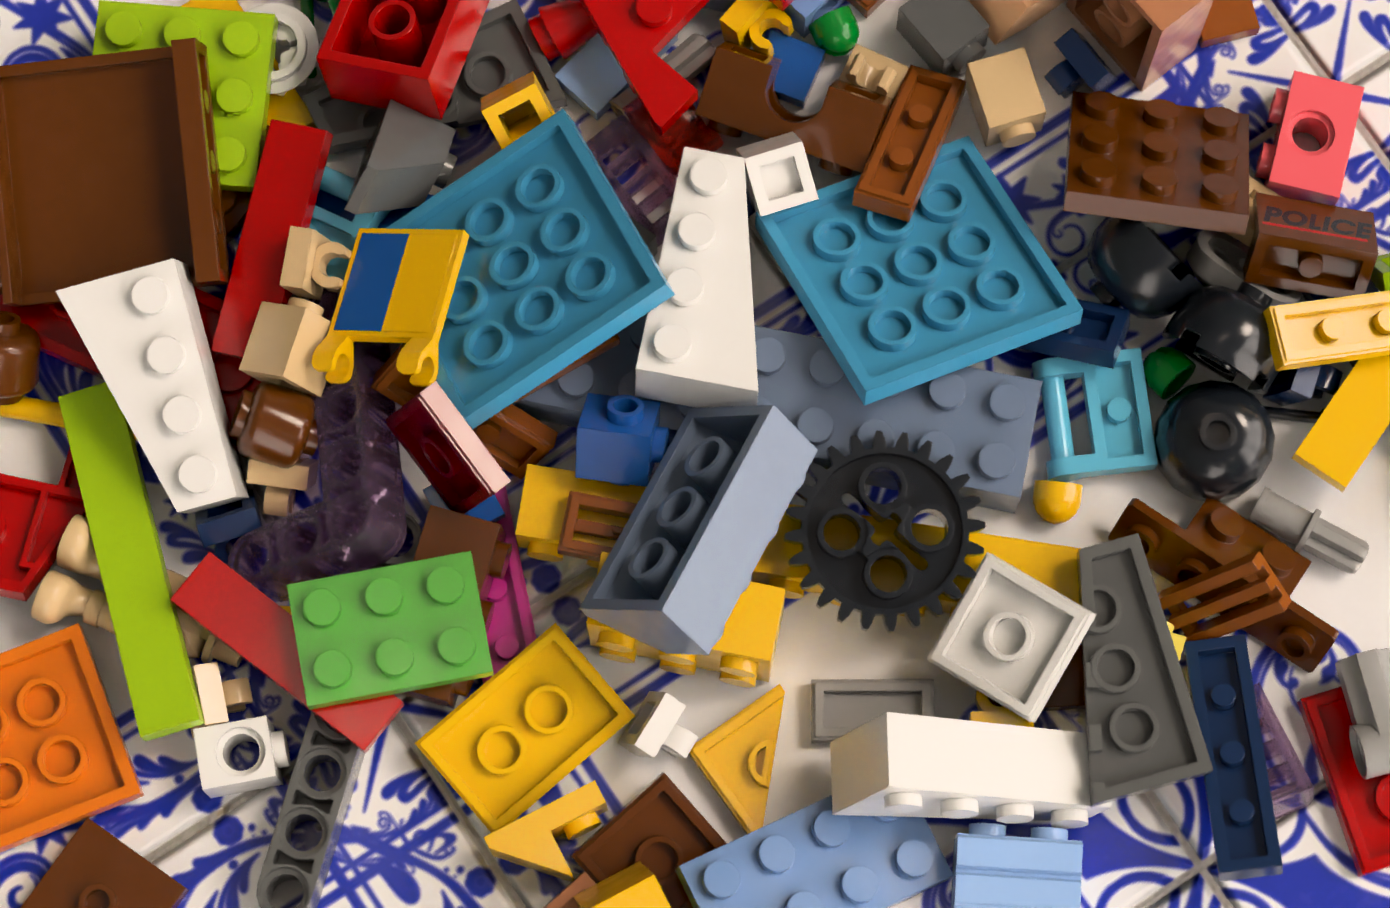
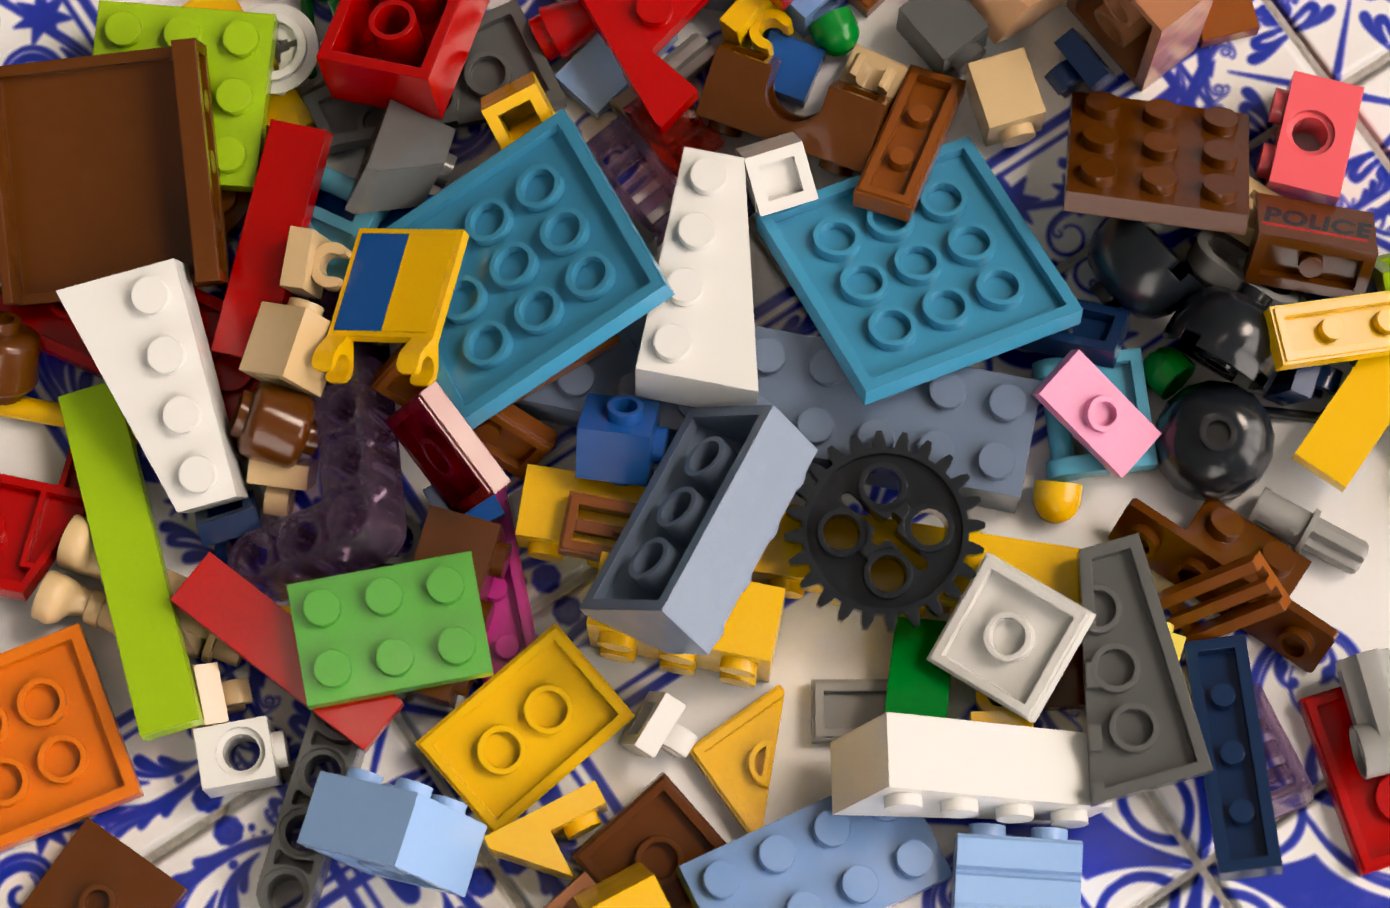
(393, 830): none -> light blue brick
(914, 682): none -> green tile
(1096, 413): none -> bright pink plate

